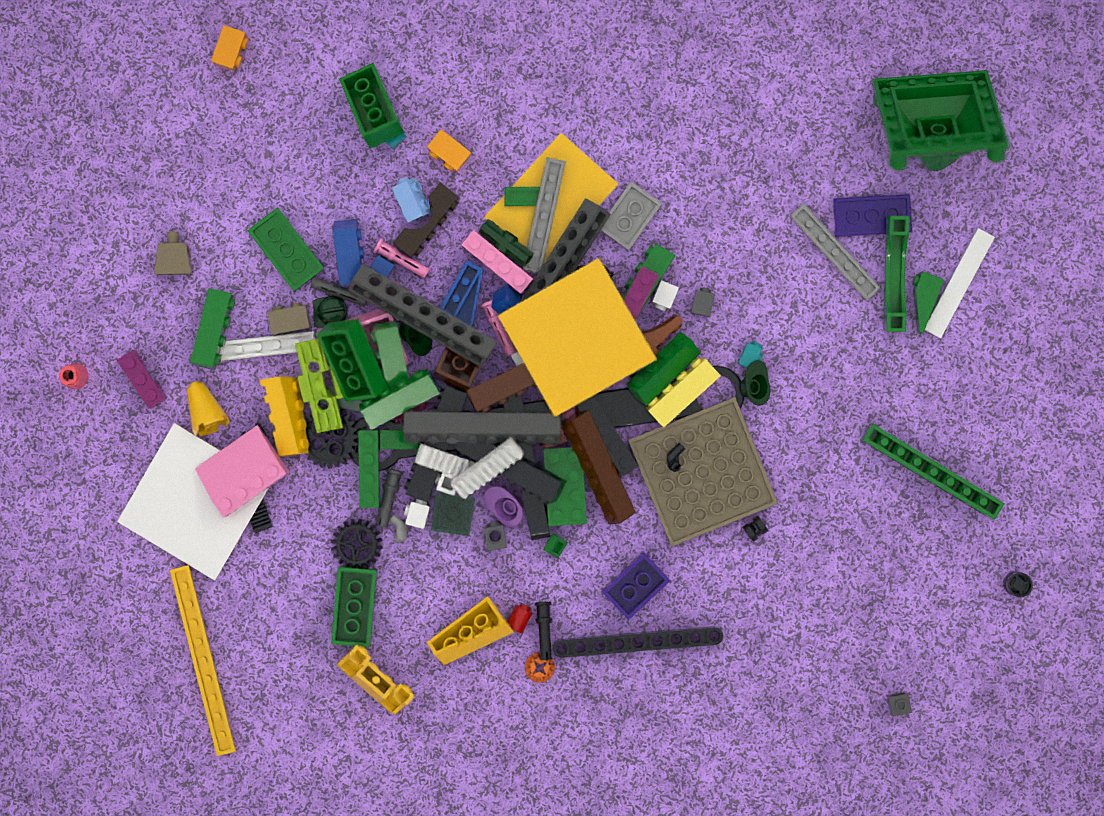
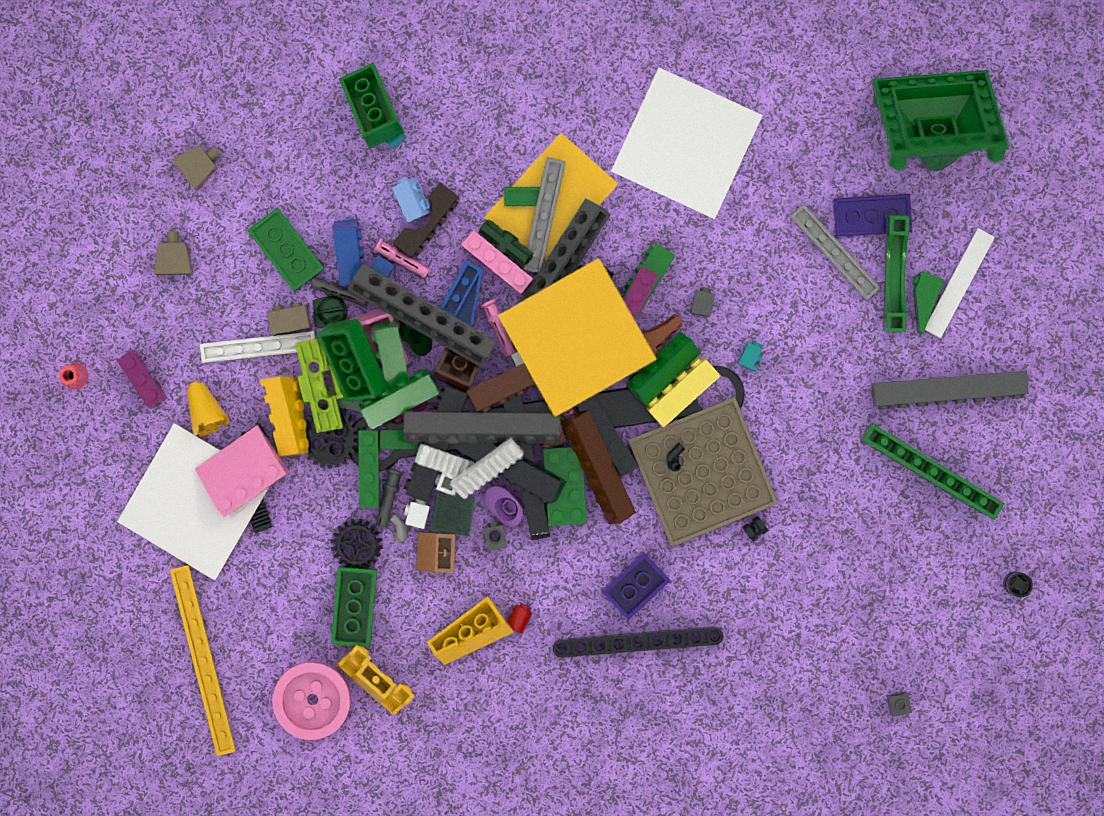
(197, 165): none -> dark tan torso
(212, 328): green brick -> none
(229, 48): light orange brick -> none
(300, 716): none -> bright pink brick
(436, 552): none -> medium nougat slope
(448, 151): light orange brick -> none
(505, 299): blue brick -> none
(539, 676): orange gear -> none
(543, 620): black pin -> none
(555, 545): green plate -> none
(630, 215): light grey plate -> none
(664, 296): white brick -> none
(686, 143): none -> white piece
(756, 383): dark green piece -> none
(950, 388): none -> dark grey brick

